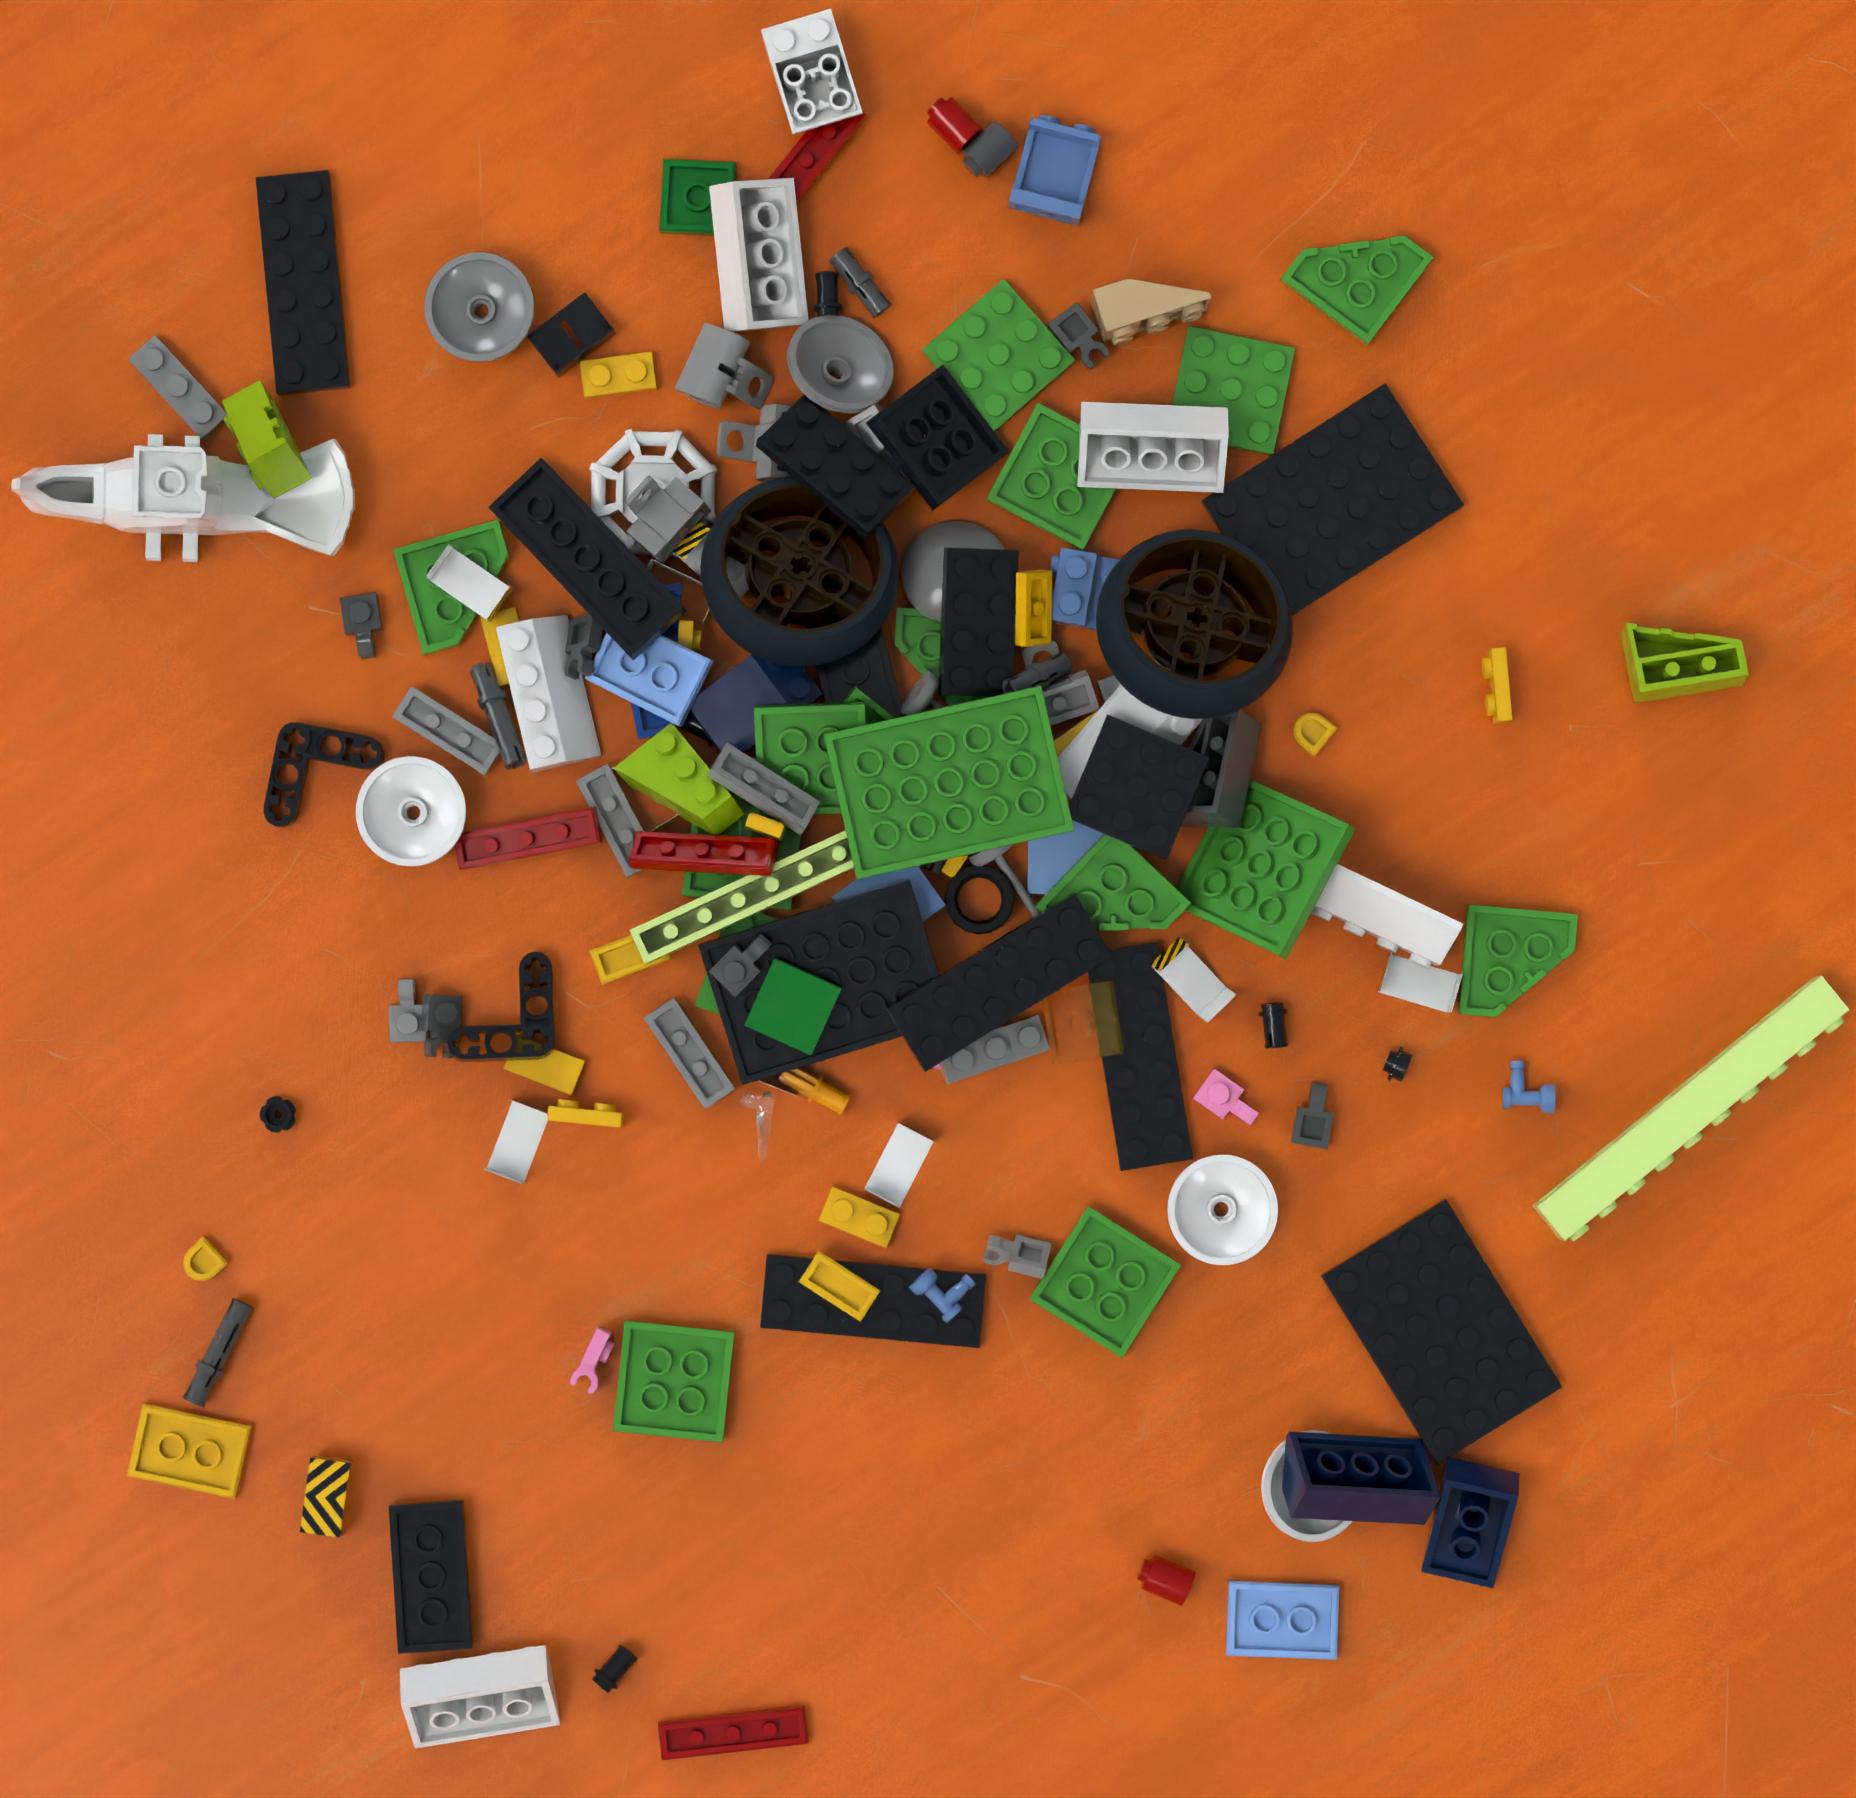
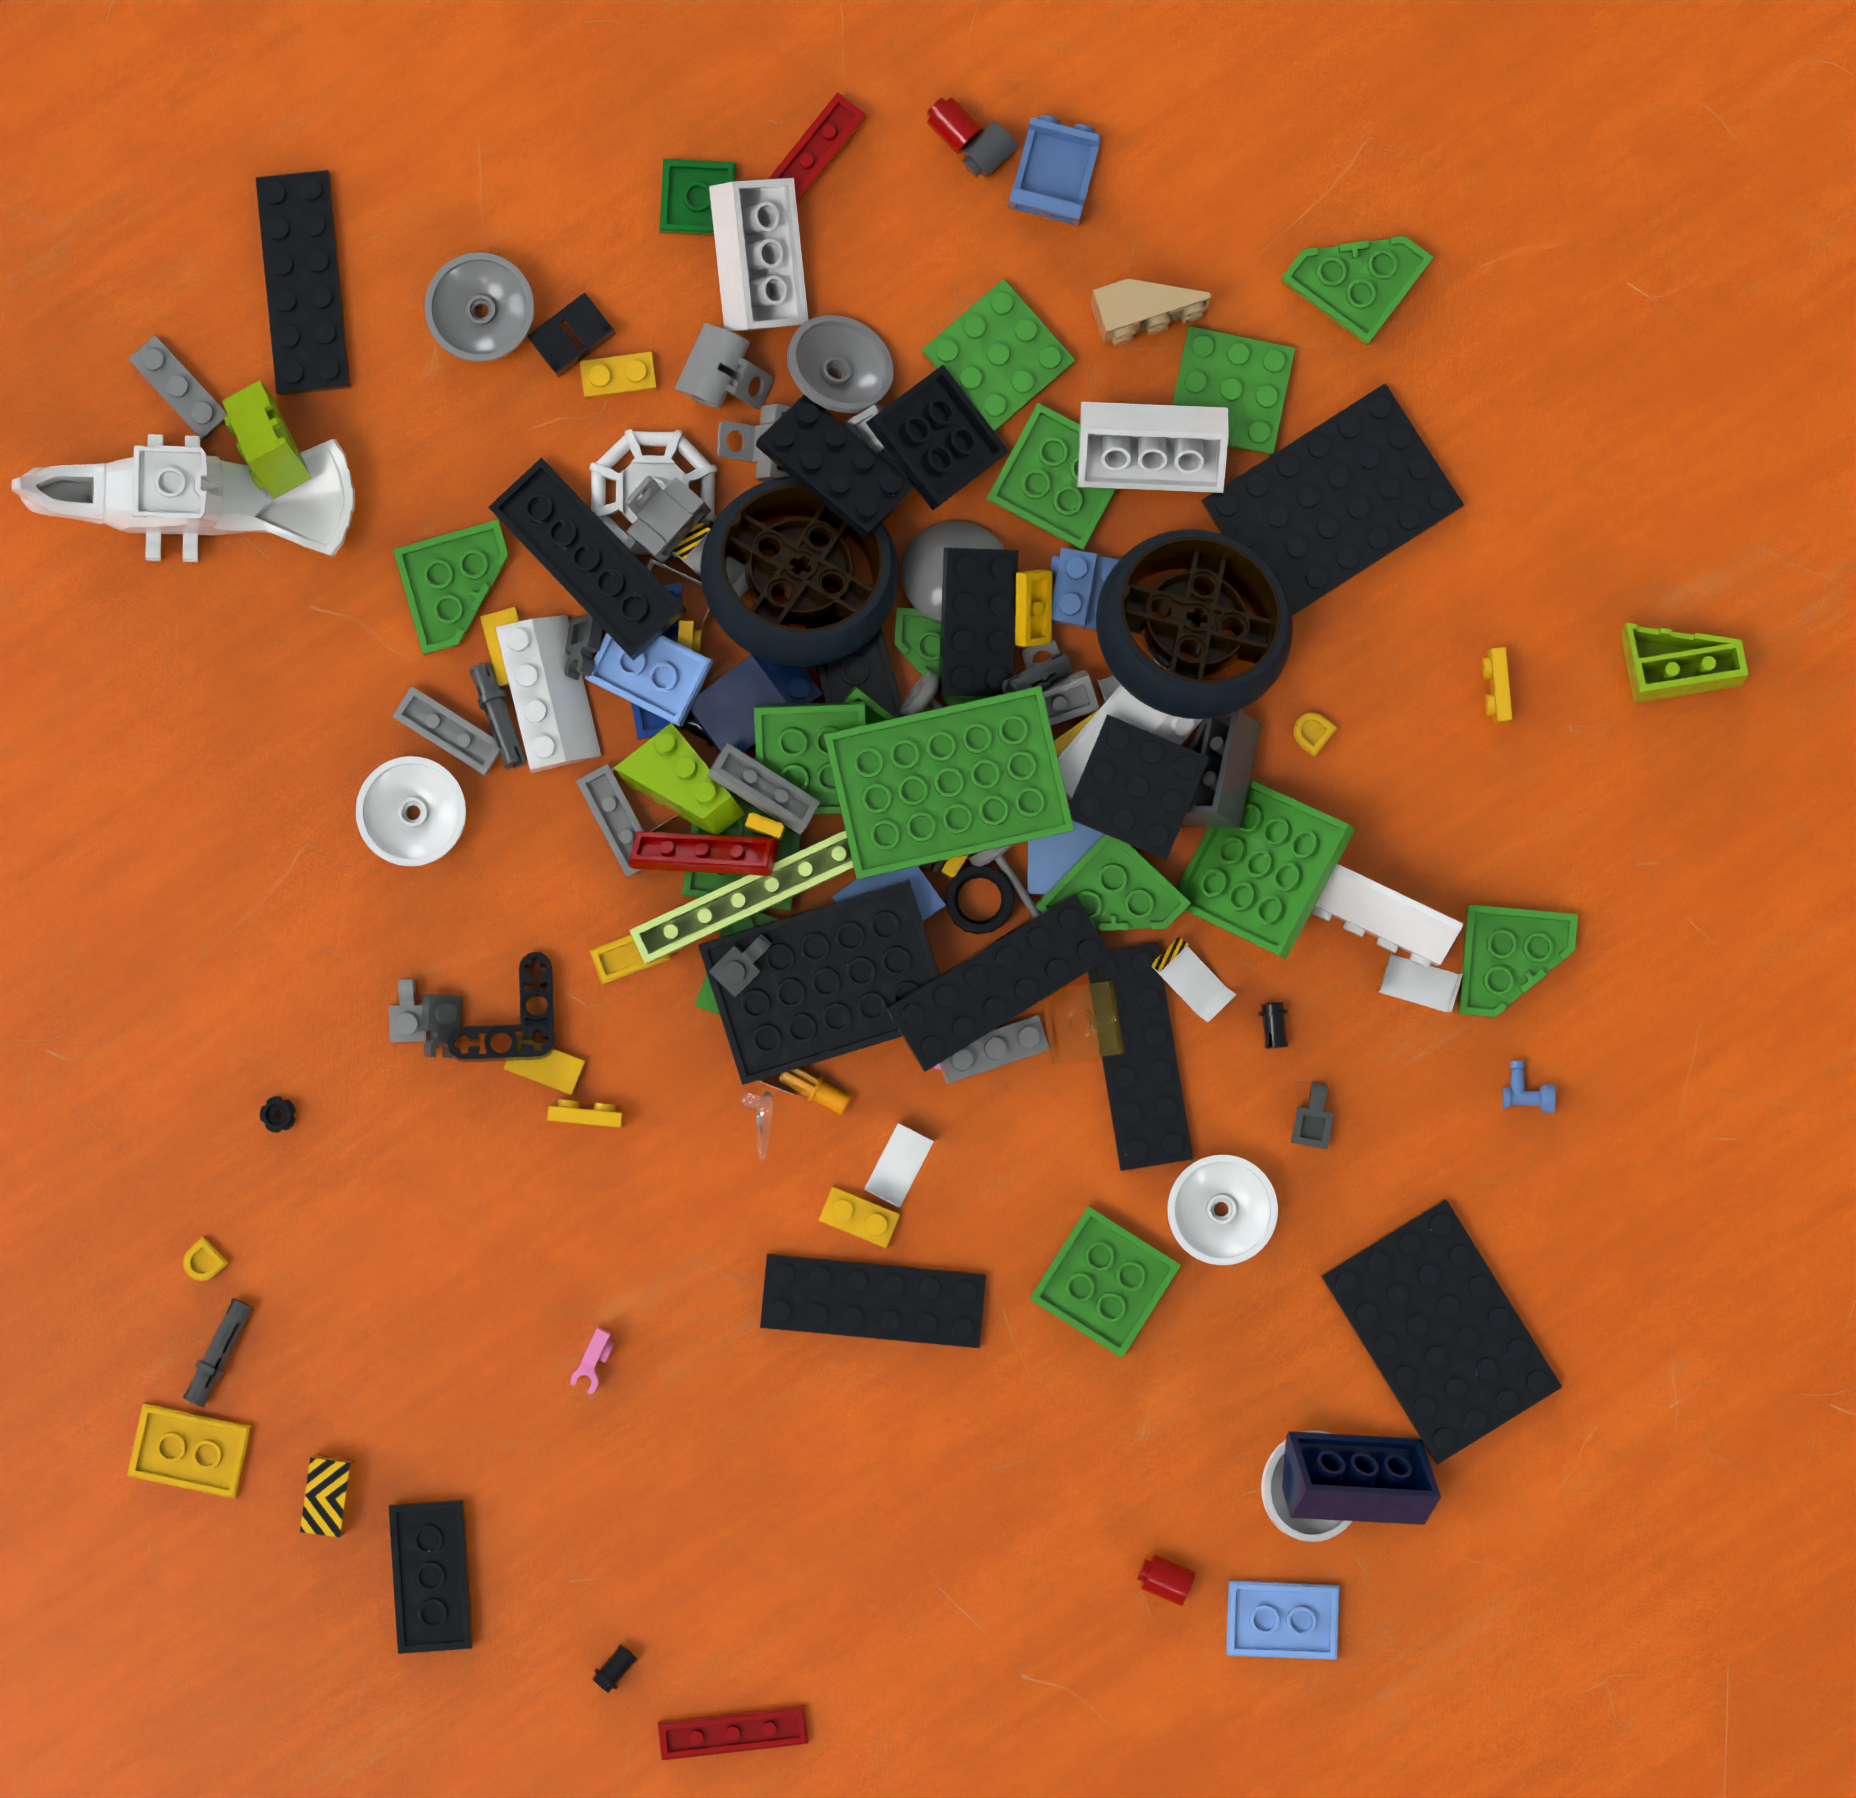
(311, 750): black beam -> none
(361, 618): dark grey plate -> none
(469, 583): white sticker -> none
(479, 1696): white slope -> none
(517, 1142): white sticker -> none
(528, 838): red tile -> none
(673, 1381): bright green plate -> none
(689, 1053): light grey plate -> none
(793, 1006): green tile -> none
(811, 71): white slope -> none
(827, 294): black pin -> none
(839, 1286): yellow tile -> none
(860, 282): dark grey pin -> none
(947, 1302): medium blue piece -> none
(1024, 1255): light grey plate -> none
(1075, 332): dark grey plate -> none
(1221, 1096): bright pink plate -> none
(1397, 1064): black plate -> none
(1471, 1522): dark blue slope -> none
(1690, 1108): yellowish green brick -> none

